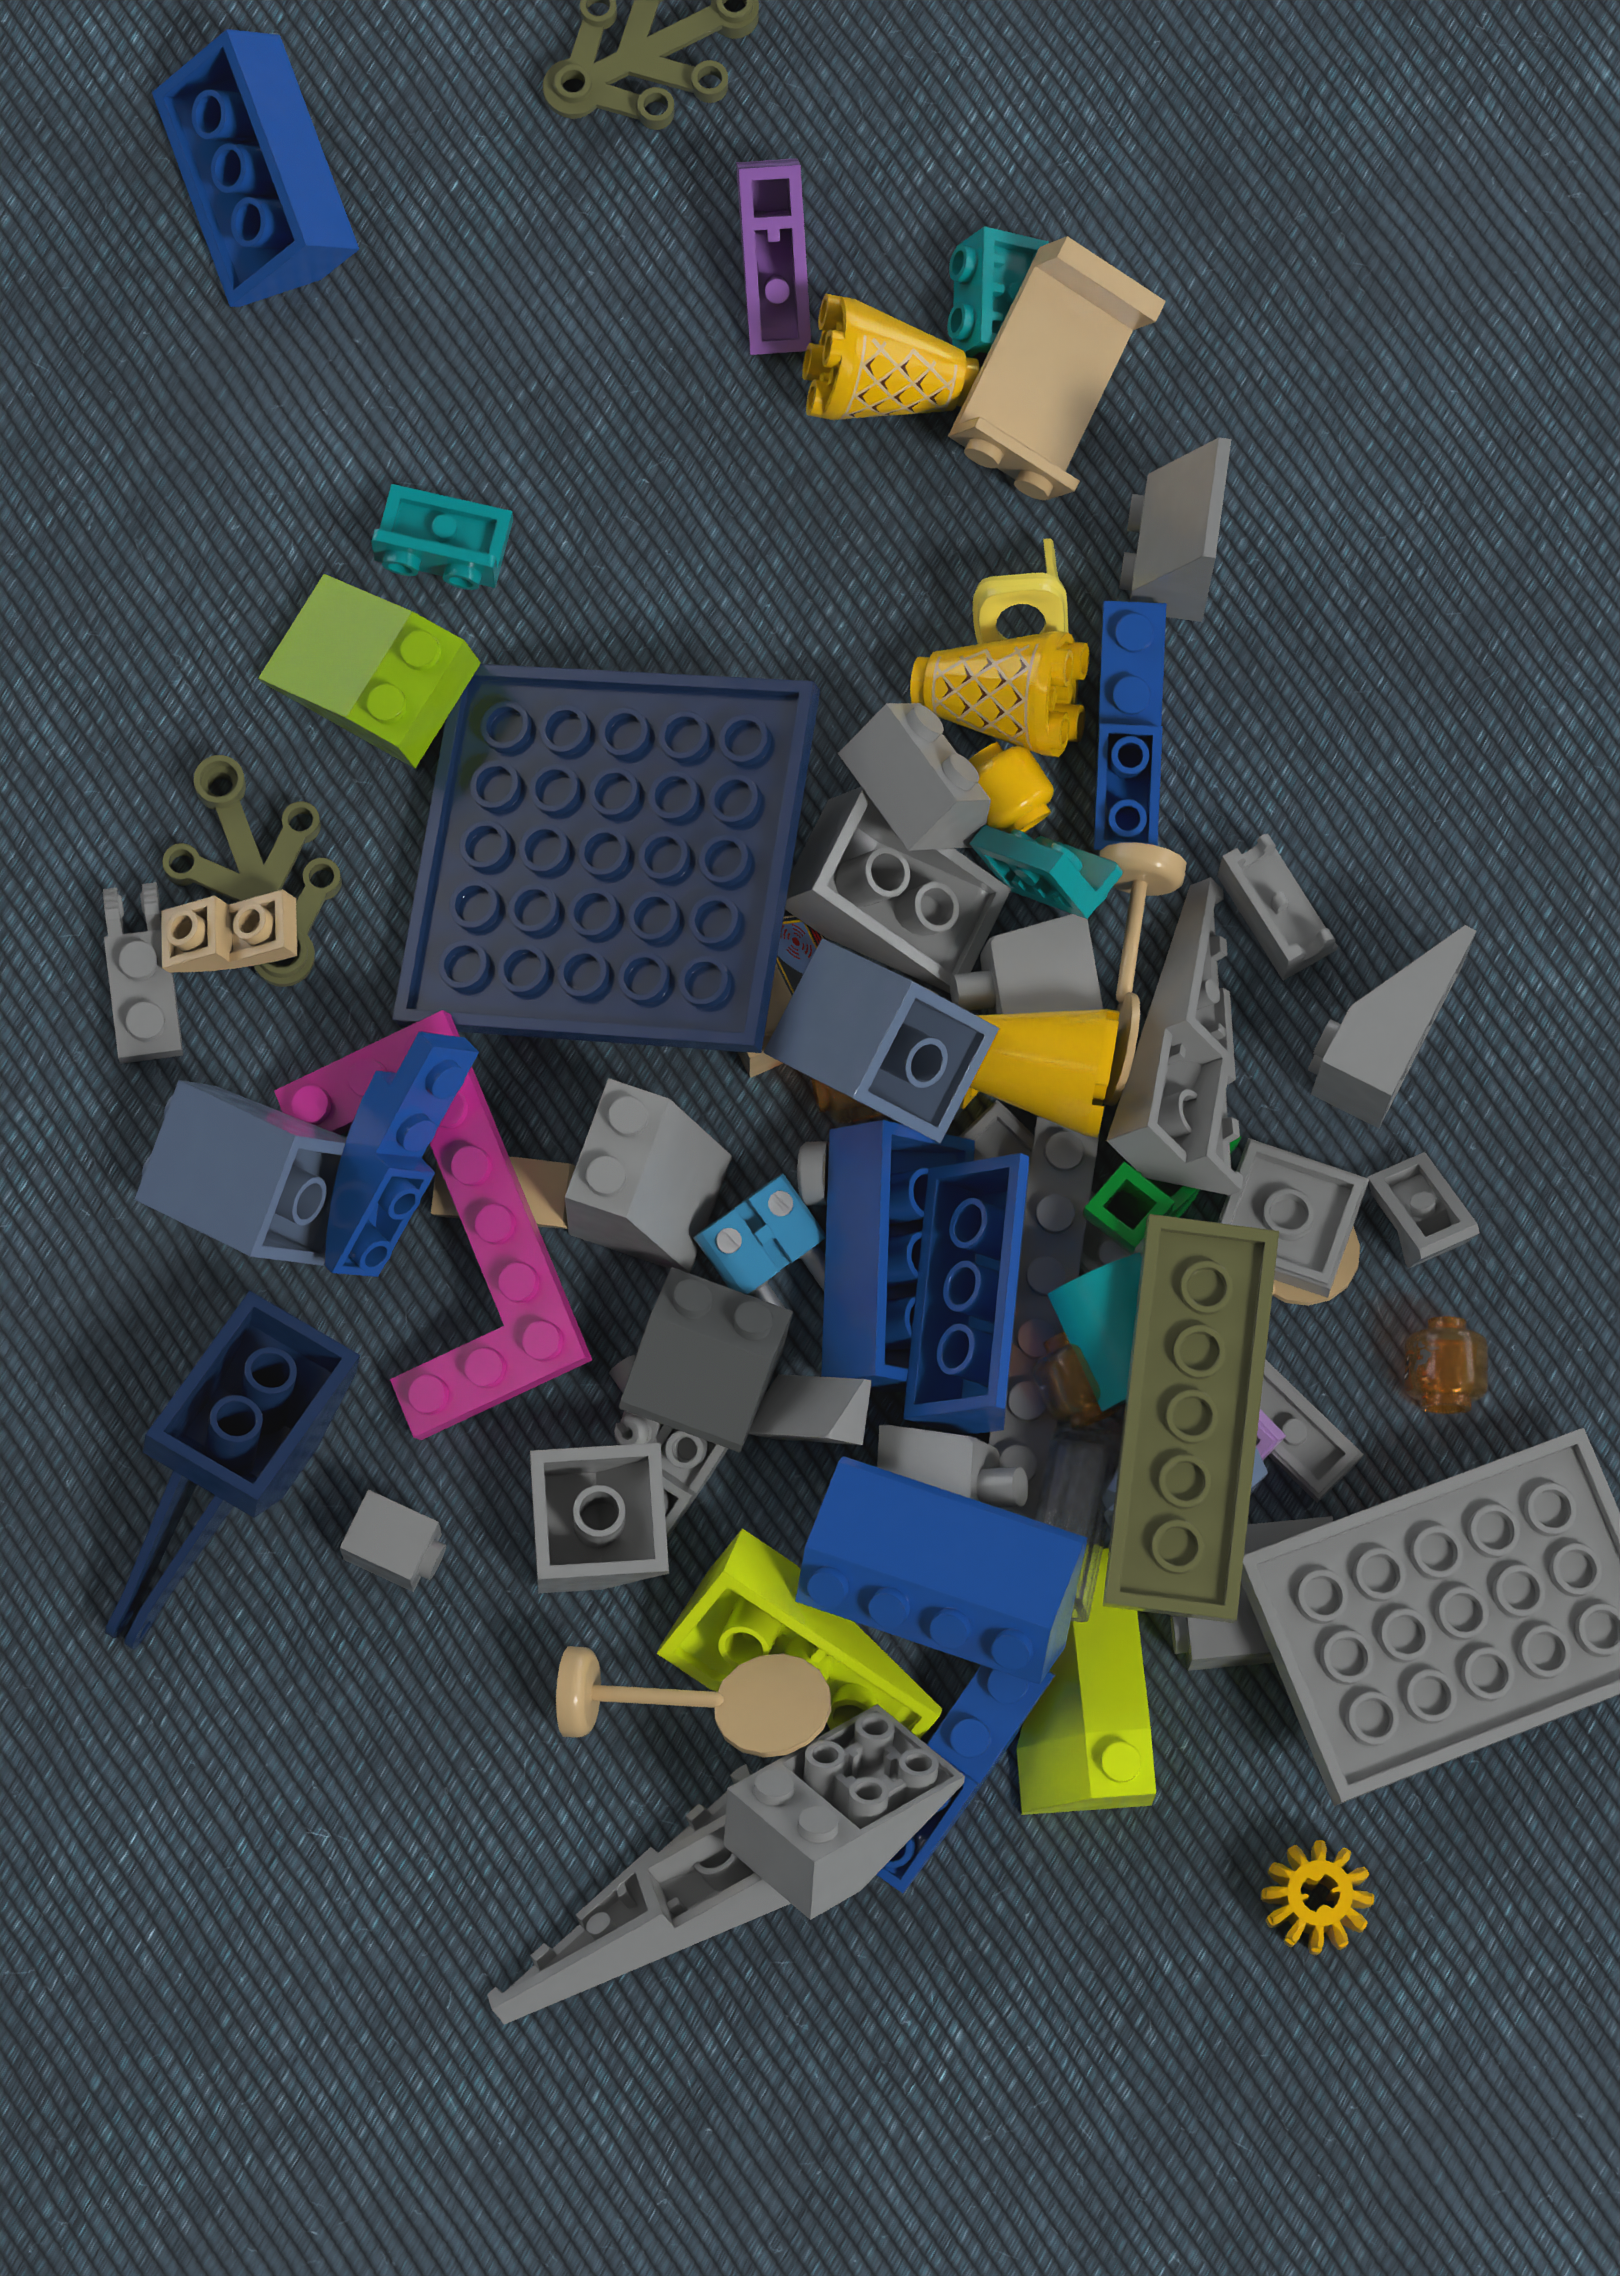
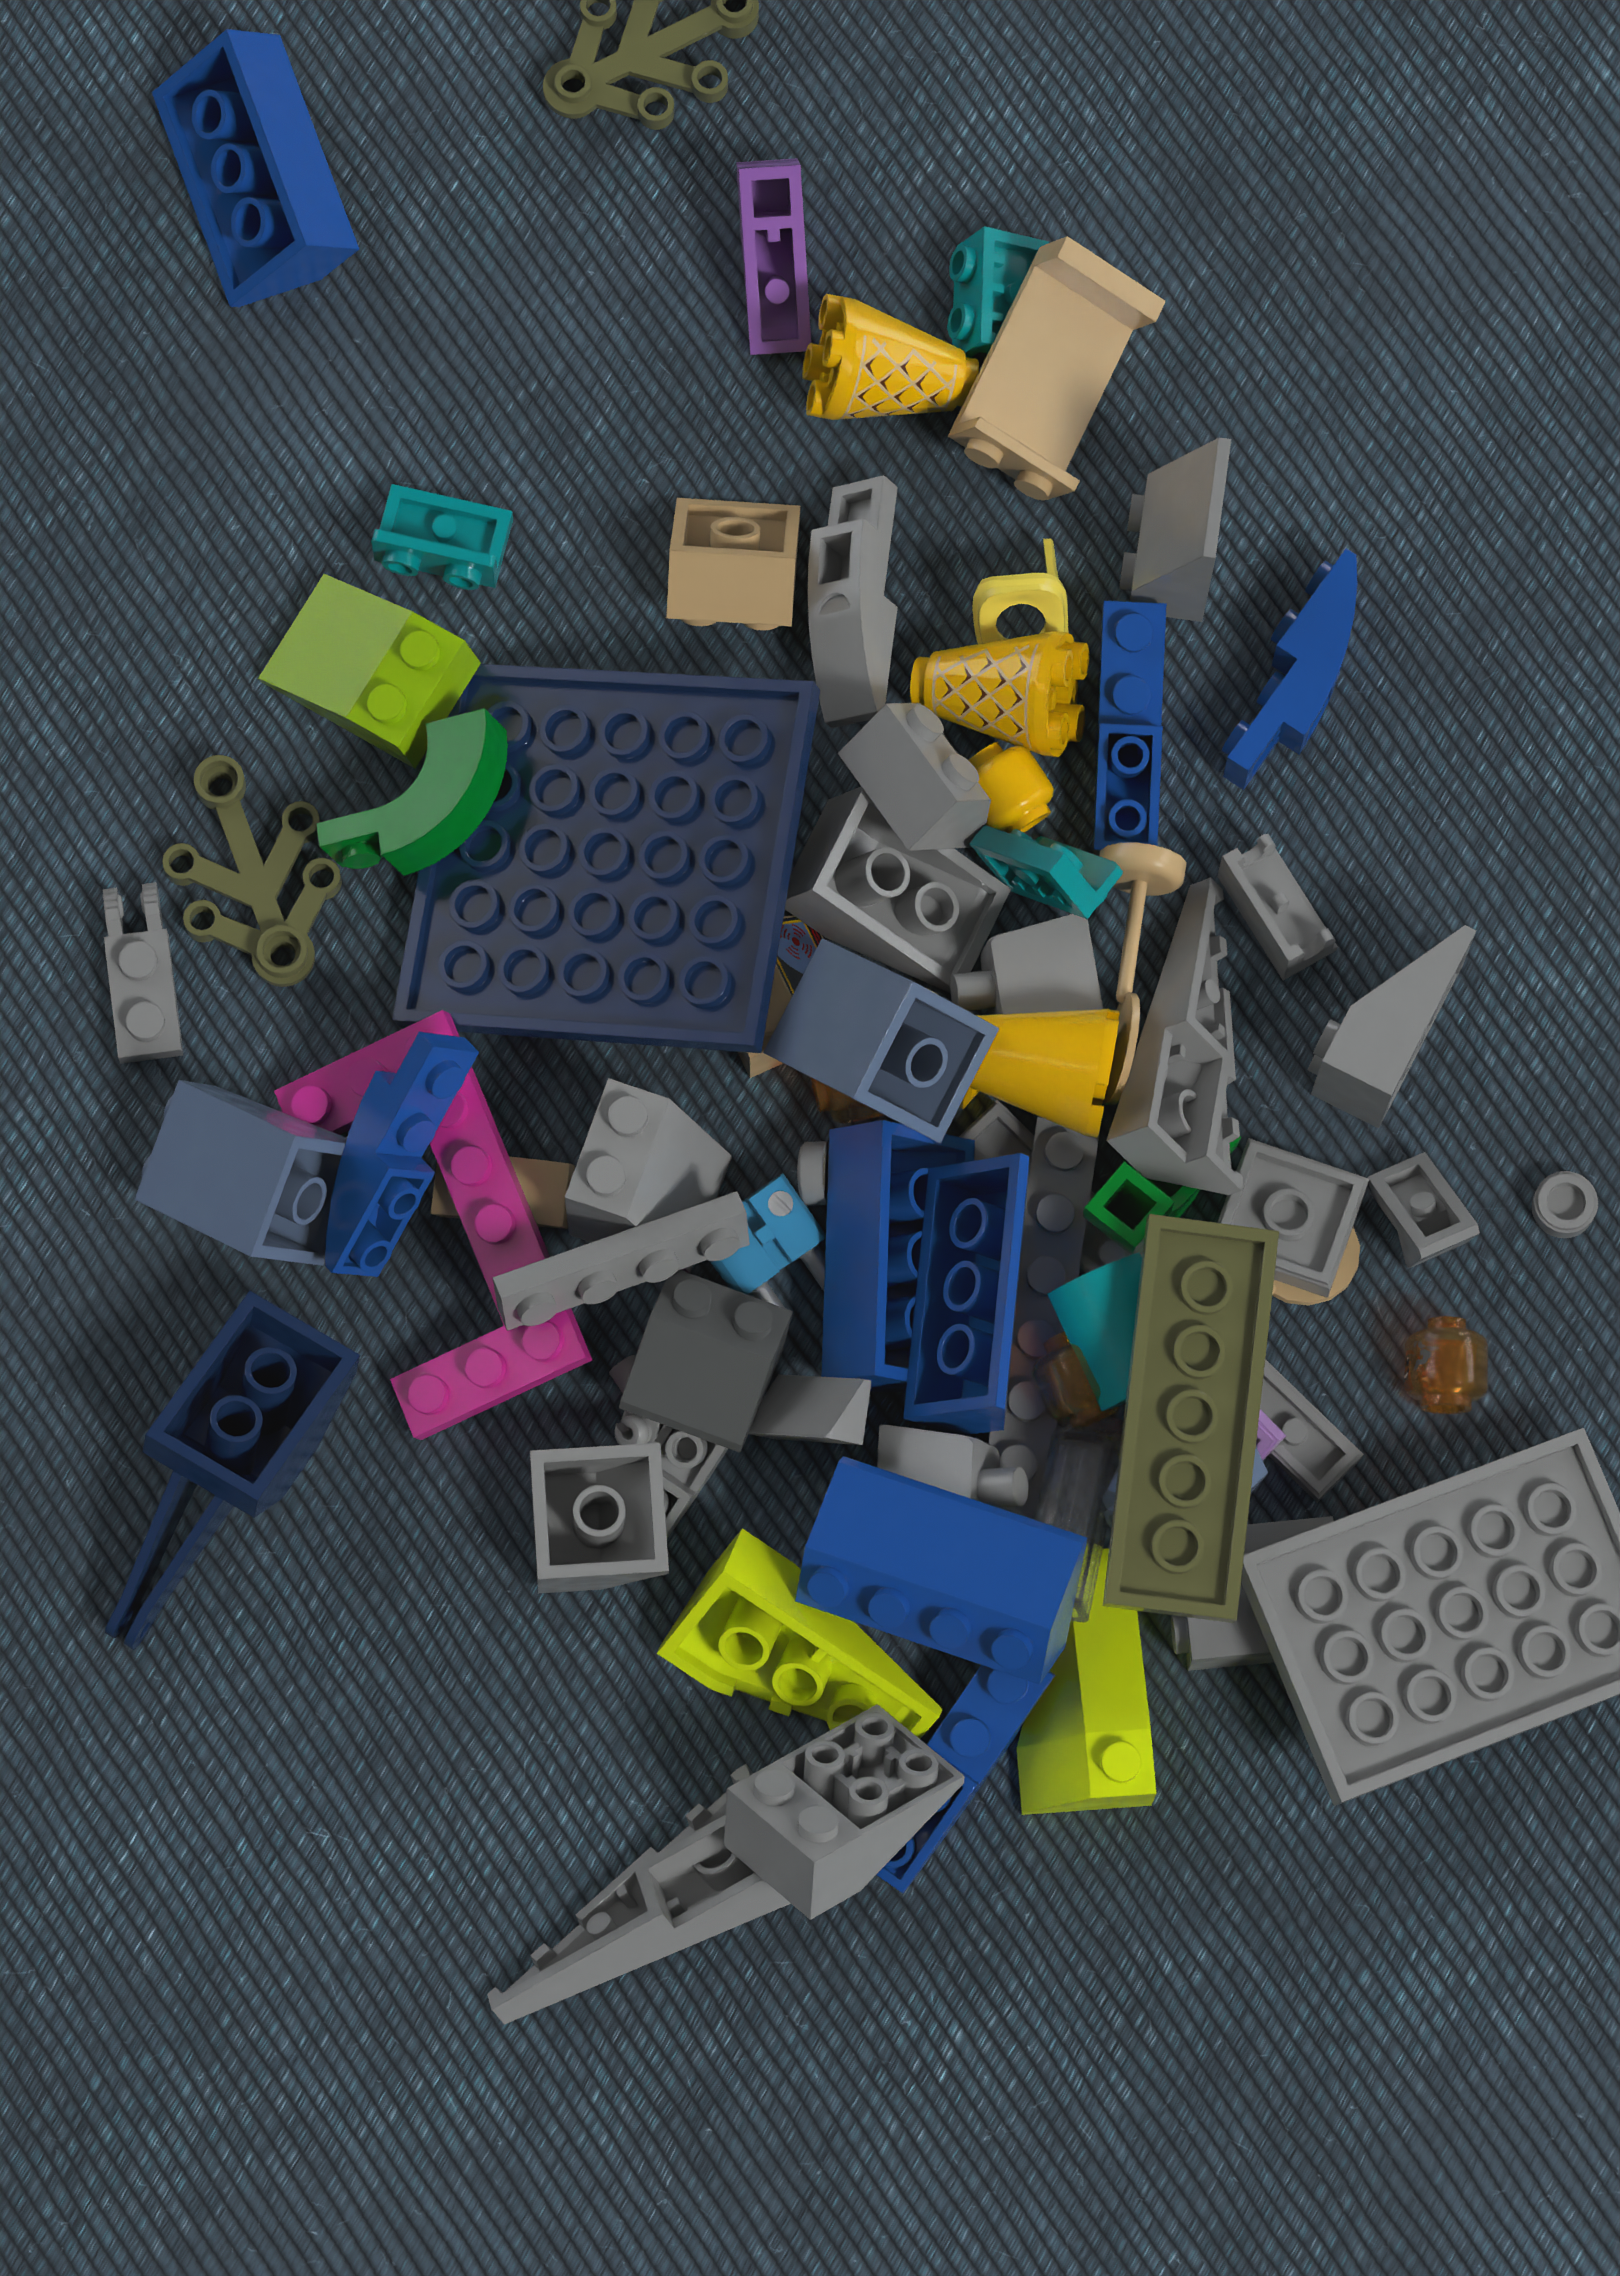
(231, 936): tan slope -> none
(393, 1542): light grey brick -> none
(438, 810): none -> green arch
(622, 1261): none -> light grey plate
(733, 563): none -> tan slope
(760, 1708): tan piece -> none
(847, 604): none -> light grey slope
(1311, 656): none -> blue slope
(1325, 1919): yellow gear -> none
(1564, 1204): none -> light grey tile

